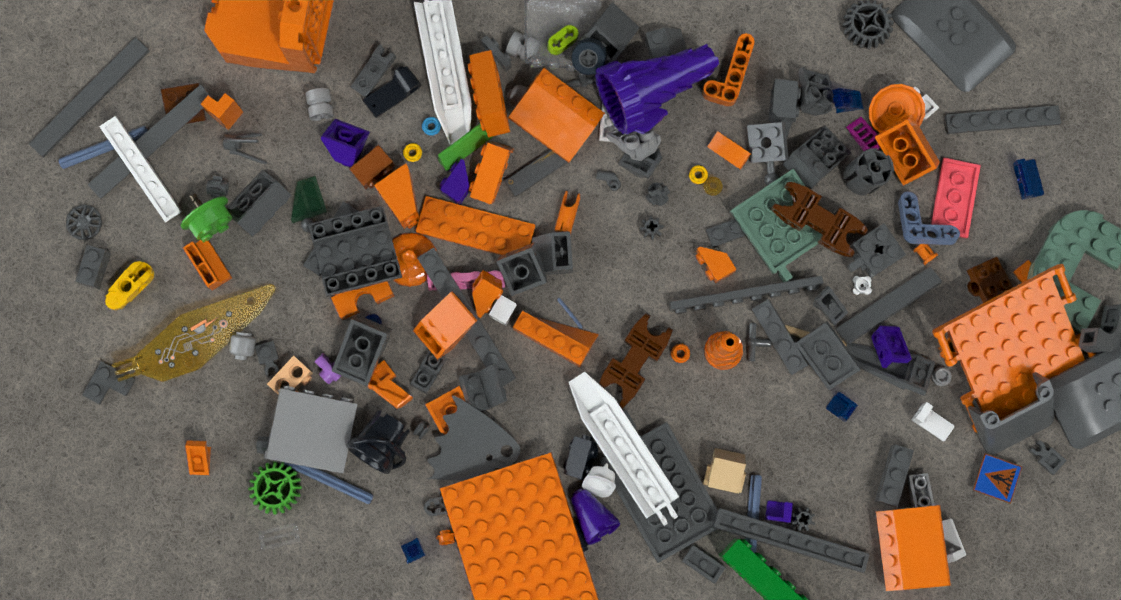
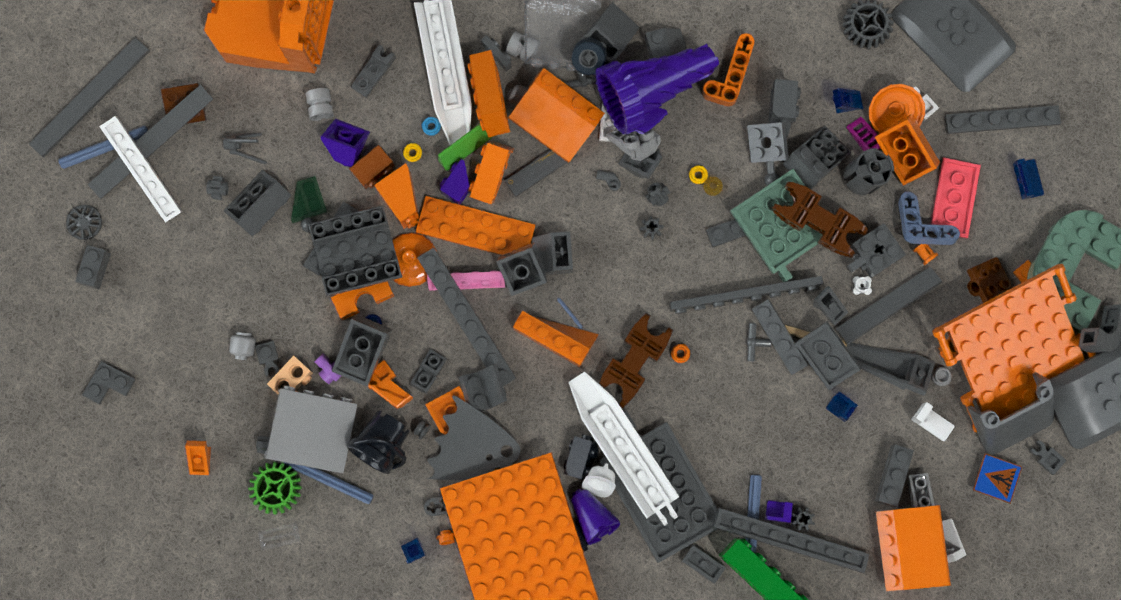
(117, 297): yellow piece -> none
(195, 337): clear yellow wing -> none
(207, 218): bright green piece -> none
(207, 263): orange piece -> none
(224, 111): orange piece -> none
(402, 86): black door -> none
(445, 325): orange slope -> none
(484, 291): orange slope -> none
(502, 310): white panel -> none
(560, 37): lime beam -> none
(566, 215): orange piece -> none
(718, 263): orange slope -> none
(723, 350): orange cone -> none
(726, 471): tan plate -> none
(729, 150): orange slope -> none
(815, 92): dark grey slope -> none
(890, 346): dark purple bracket -> none

